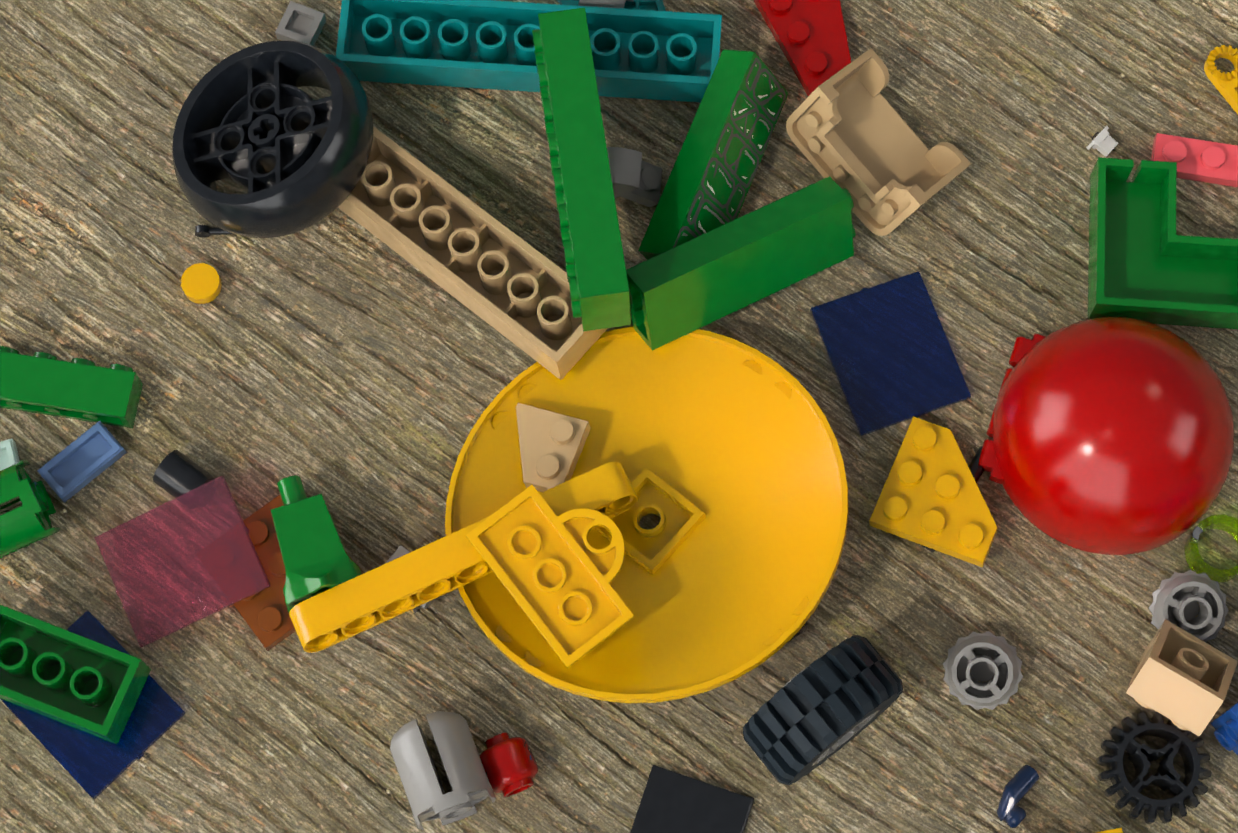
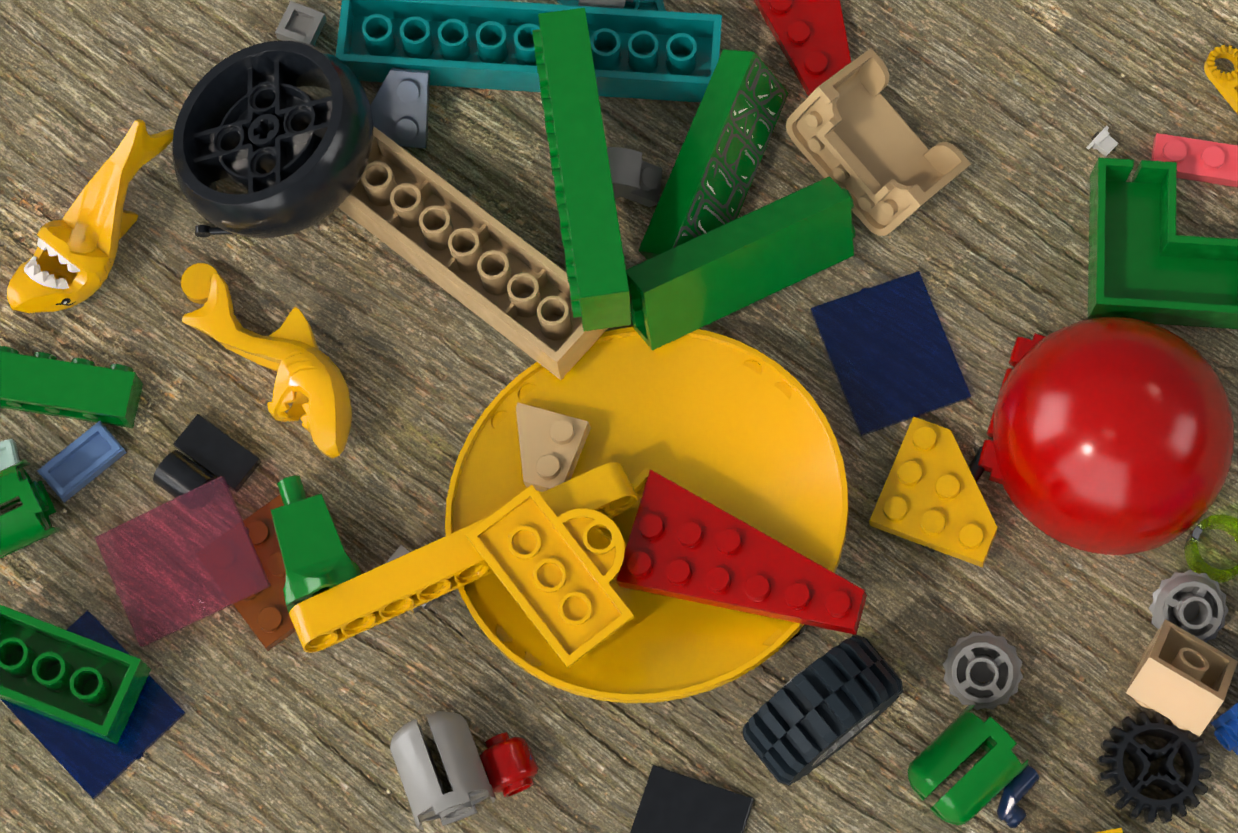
(82, 247): none -> yellow piece
(217, 452): none -> black tile
(300, 366): none -> yellow piece
(403, 107): none -> sand blue wing
(712, 558): none -> red wing
(981, 782): none -> green cylinder

